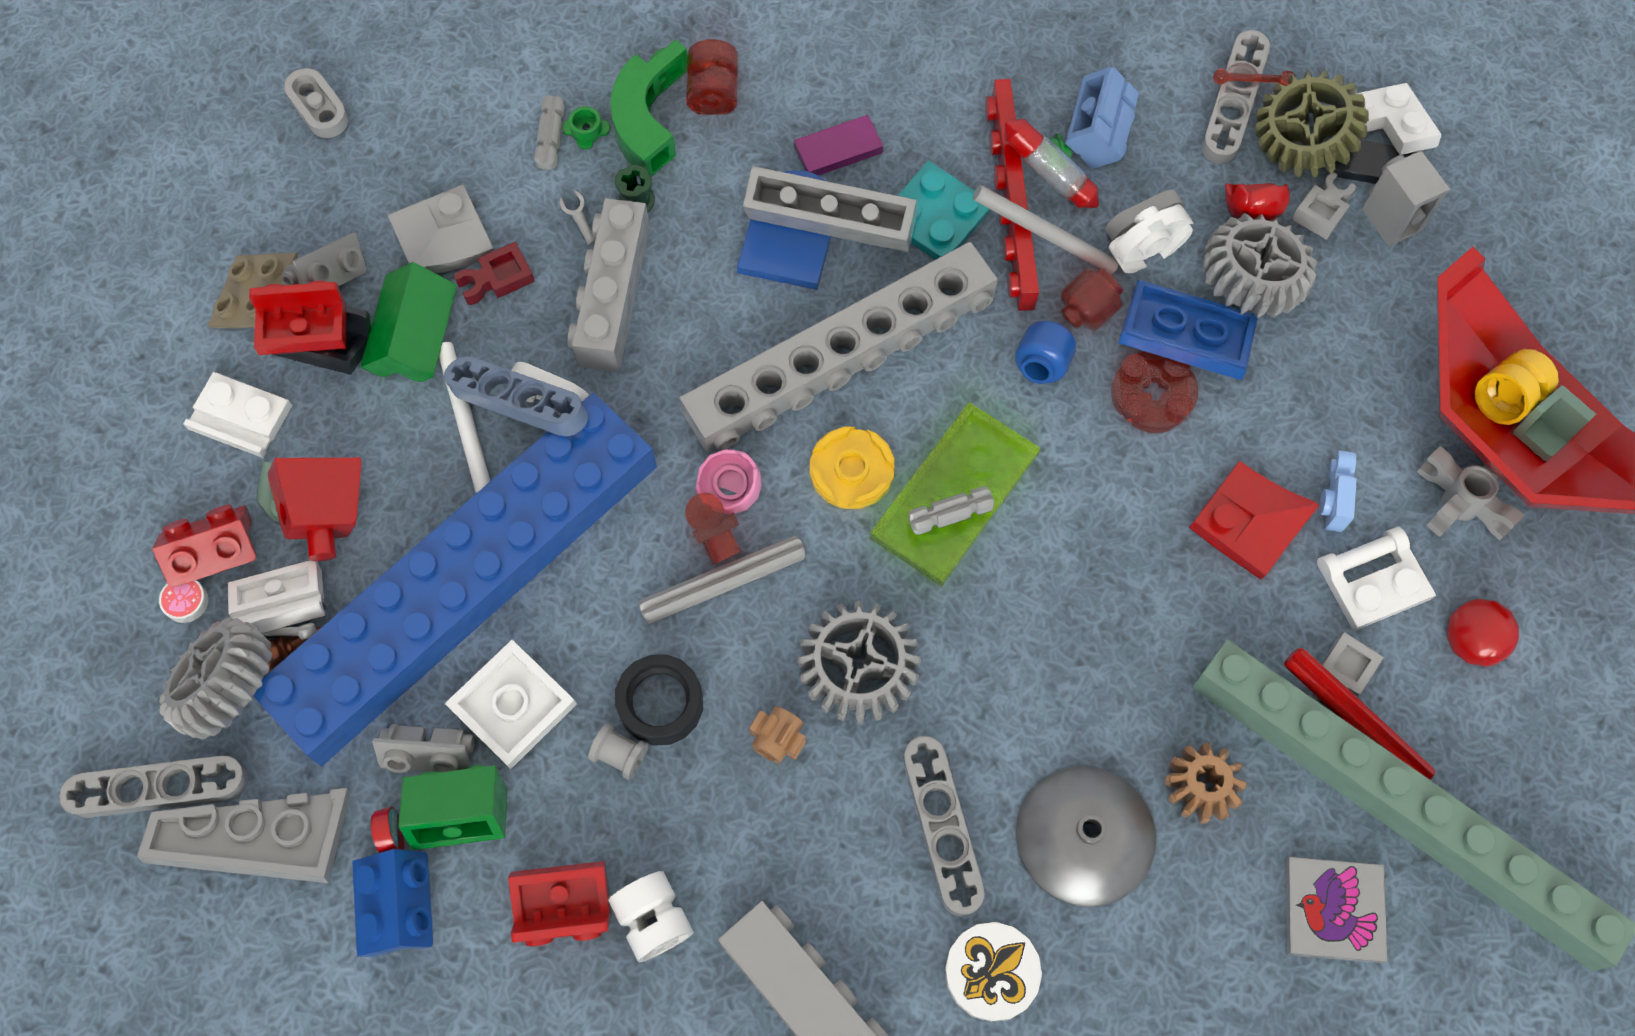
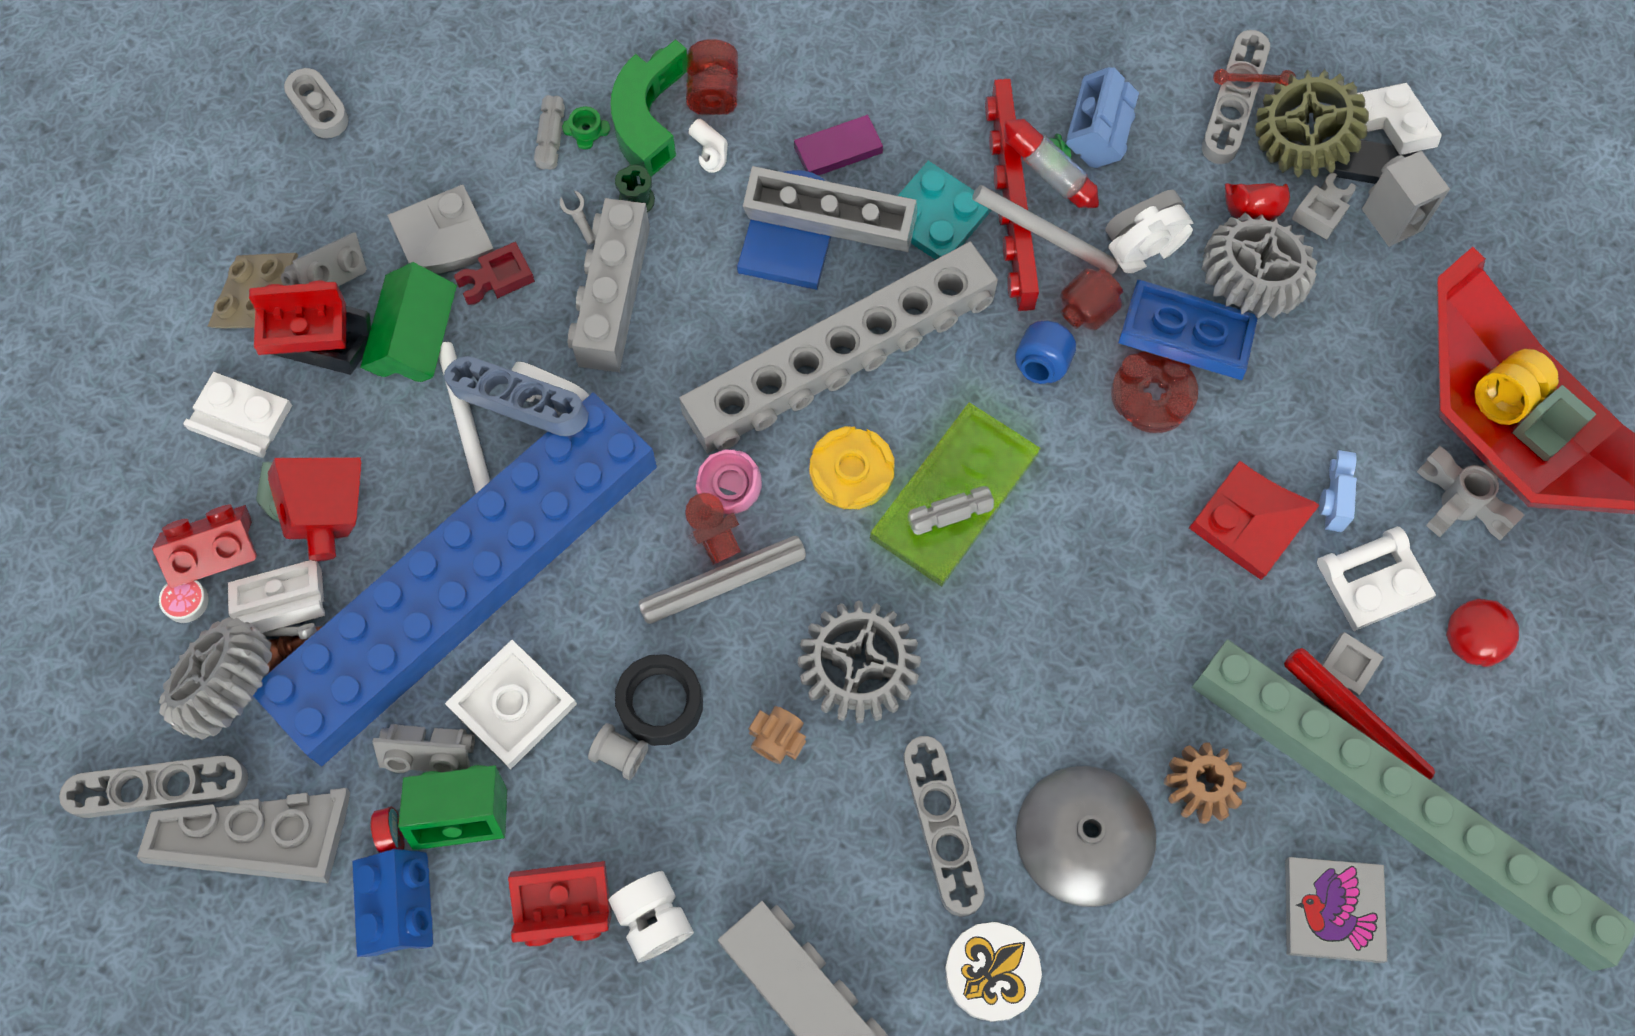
(714, 146): none -> white arm

